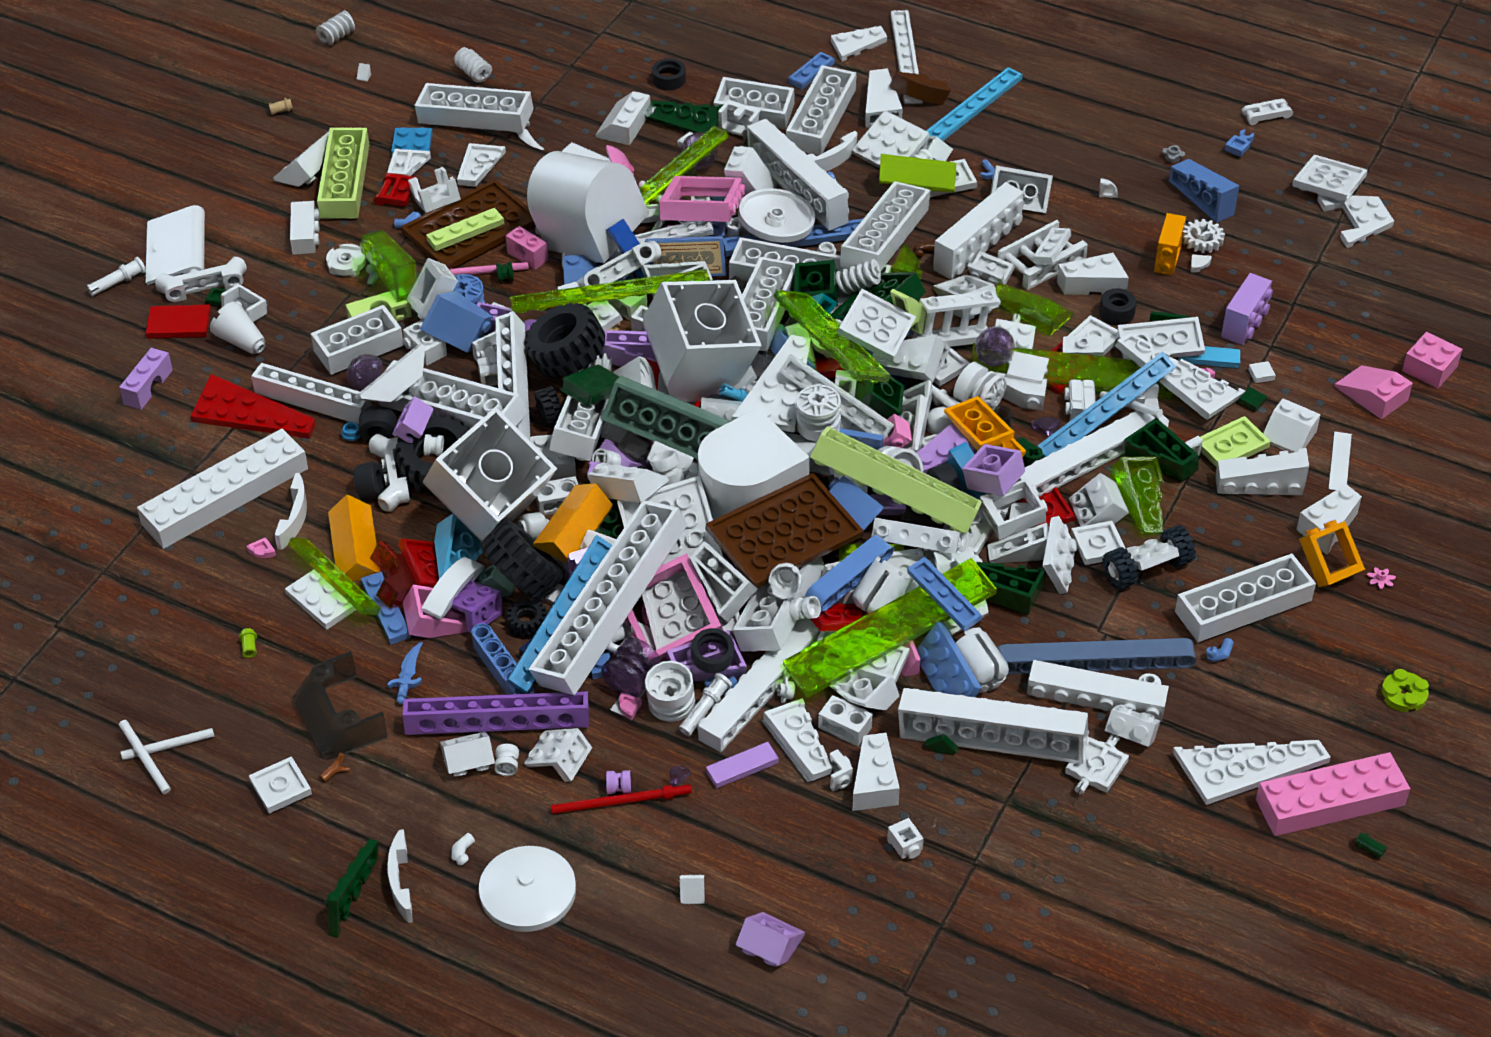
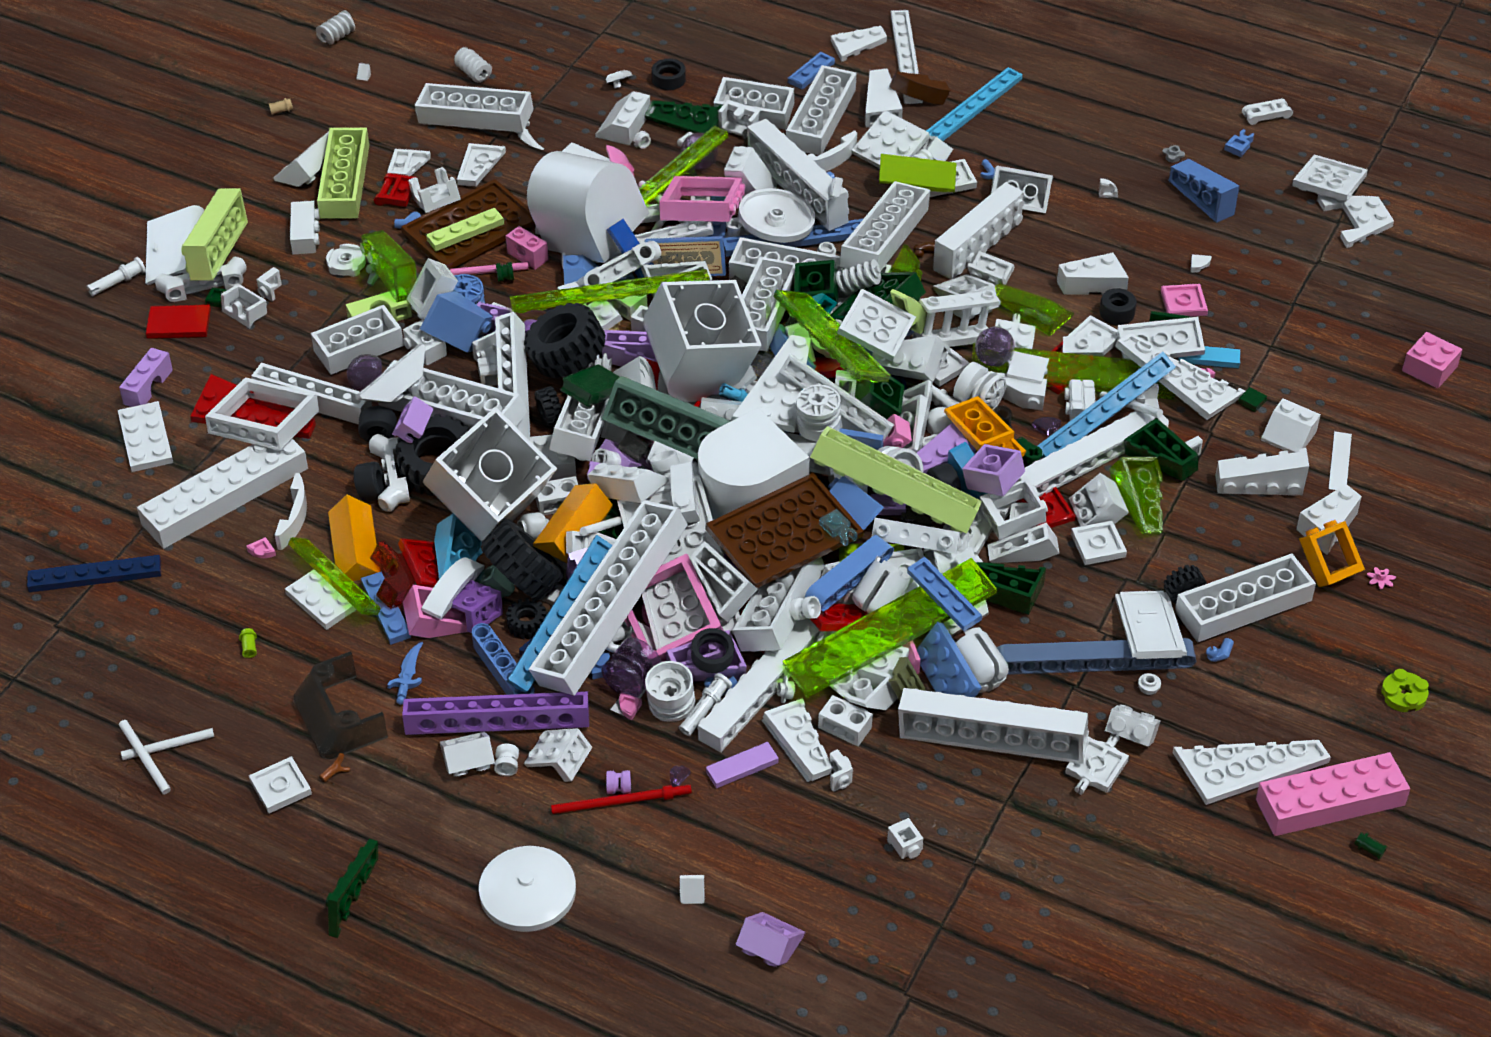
(94, 573): none -> dark blue plate
(145, 436): none -> white plate
(214, 234): none -> yellowish green brick
(223, 425): none -> white window
(237, 328): white cone -> none
(268, 283): none -> white bracket
(350, 431): dark azure plate -> none
(397, 856): white slope -> none
(412, 139): dark azure plate -> none
(433, 445): white wheel -> none
(460, 847): white arm -> none
(575, 541): none -> white plate
(601, 526): none -> white bar
(615, 77): none -> white piece
(642, 139): none -> white plate
(684, 491): none -> white slope
(785, 580): white hair -> none
(836, 186): none -> white tile
(837, 524): none -> clear light blue plate
(876, 776): white wedge -> none
(905, 677): none -> olive plate
(941, 744): dark green tile -> none
(1039, 272): white fence -> none
(1052, 246): white plate -> none
(1059, 555): white plate -> none
(1095, 689): white brick -> none
(1122, 563): black plate -> none
(1150, 625): none -> white piece
(1169, 244): light orange window -> none
(1183, 580): none -> black tyre
(1184, 300): none -> bright pink tile
(1203, 236): white gear -> none
(1234, 441): yellowish green plate -> none
(1247, 309): lavender brick -> none
(1261, 372): white tile -> none
(1376, 389): bright pink slope -> none

